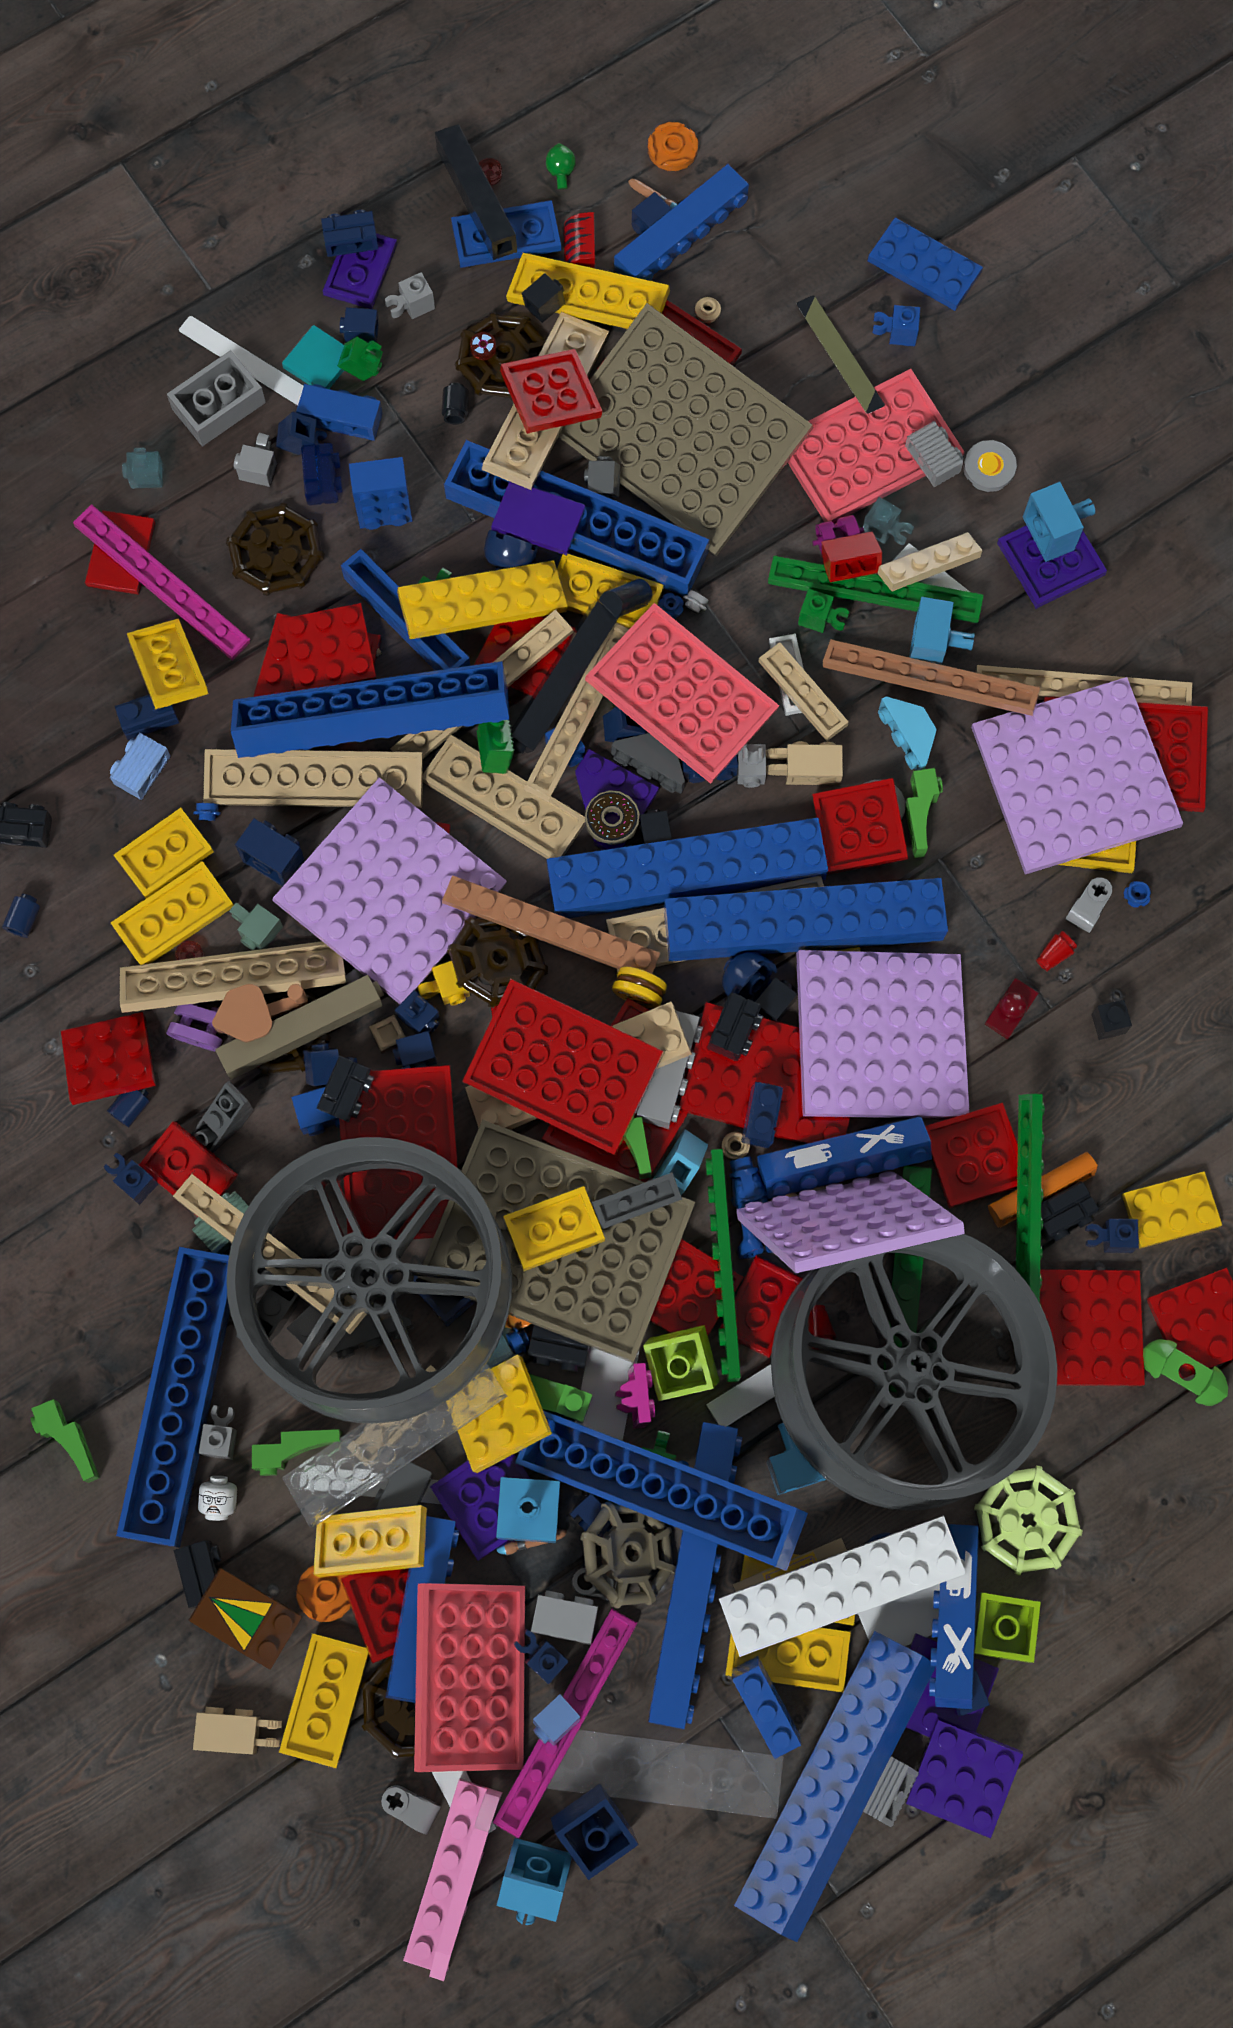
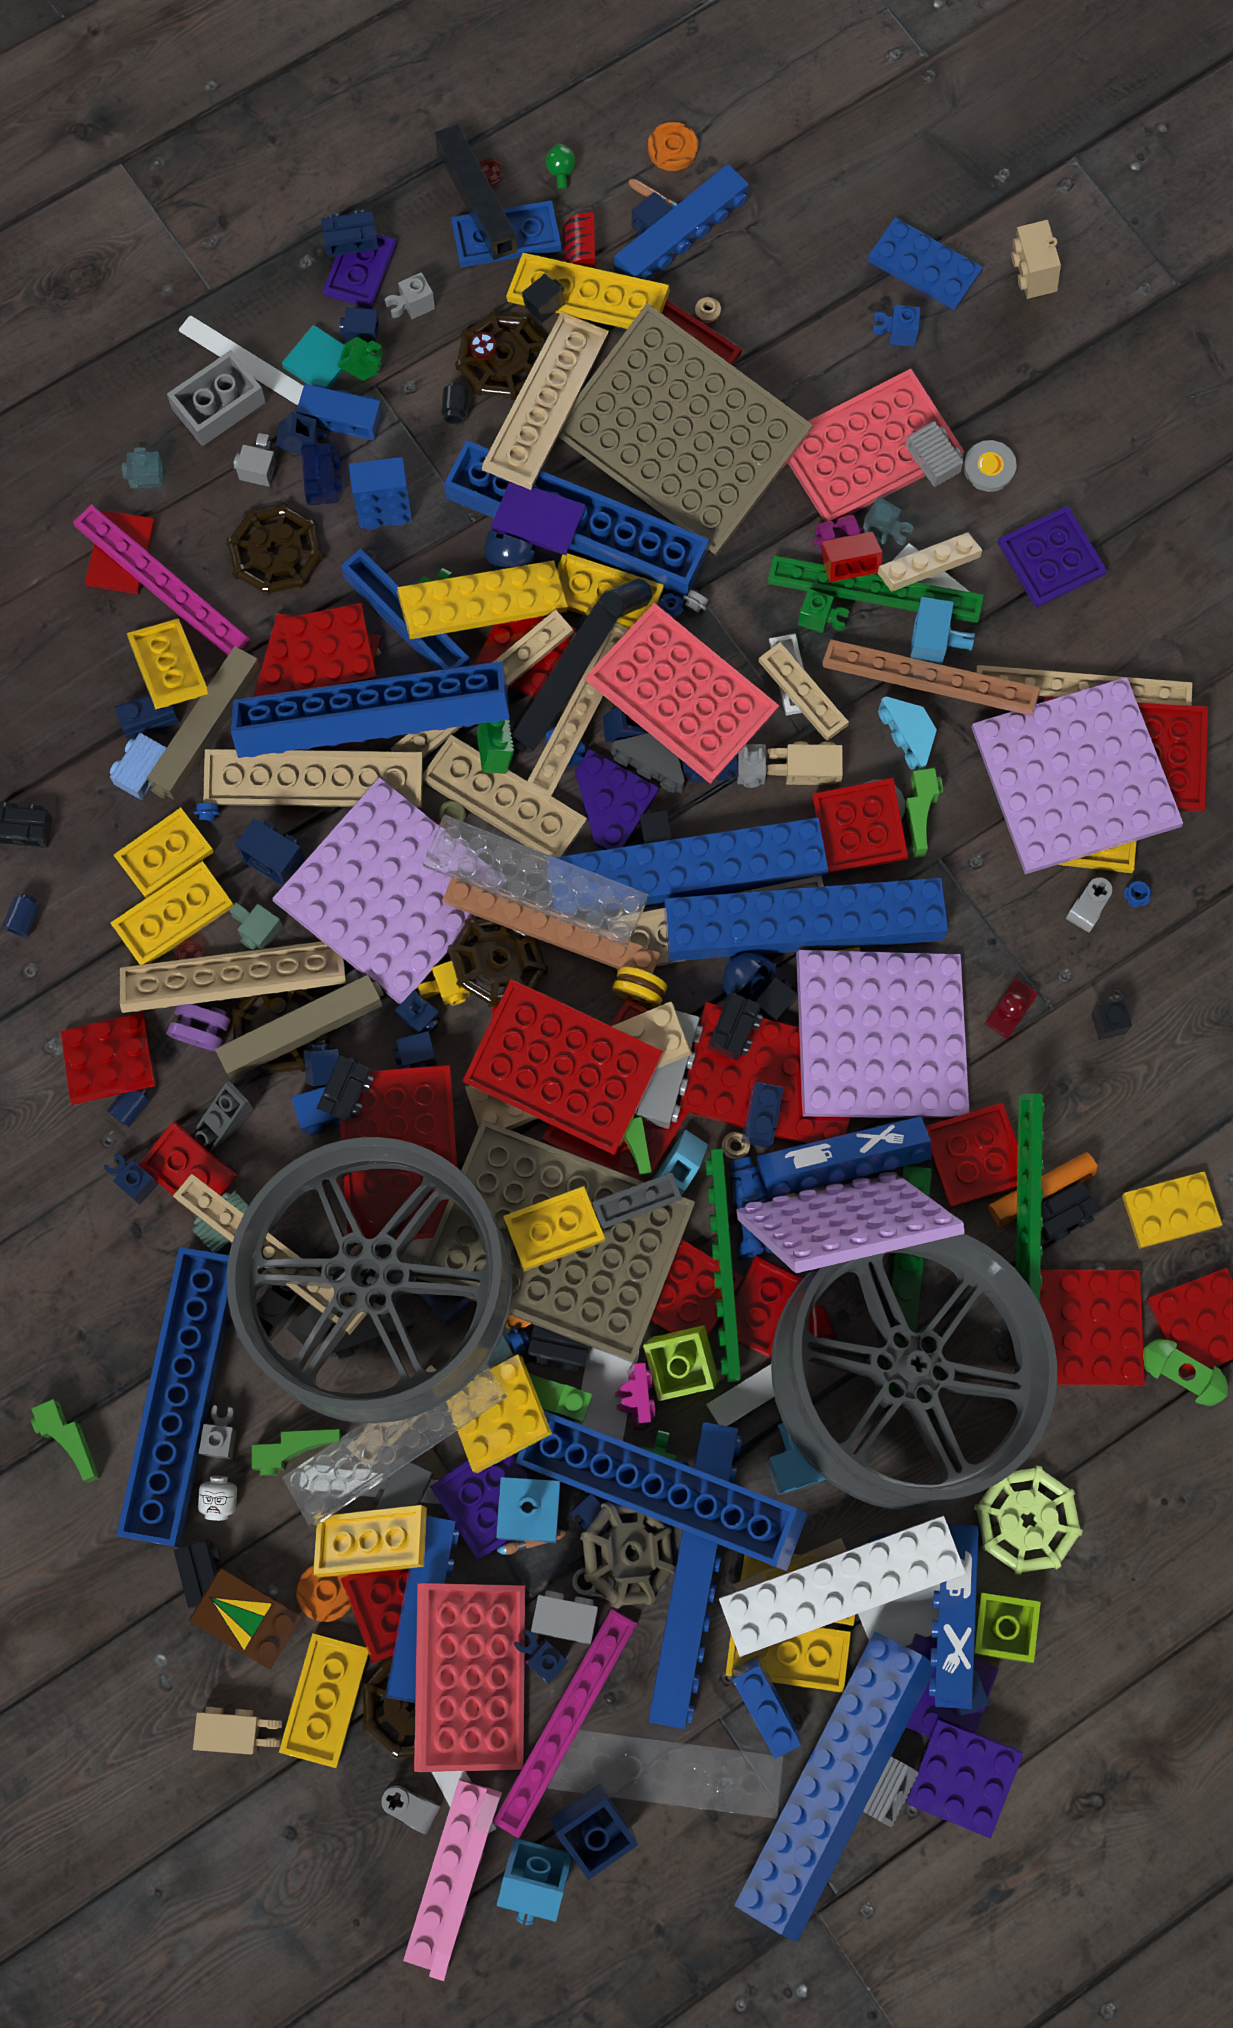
(203, 724): none -> dark tan brick
(247, 1015): nougat piece -> none
(386, 1033): tan tile -> none
(452, 809): none -> olive tile
(535, 880): none -> clear plate
(551, 391): red plate -> none
(555, 1721): medium blue brick -> none
(603, 476): dark grey brick -> none
(612, 802): tile -> none
(840, 354): olive sticker -> none
(1036, 259): none -> tan brick
(1055, 521): dark azure brick -> none
(1056, 951): red cone -> none
(1116, 1235): dark blue brick -> none

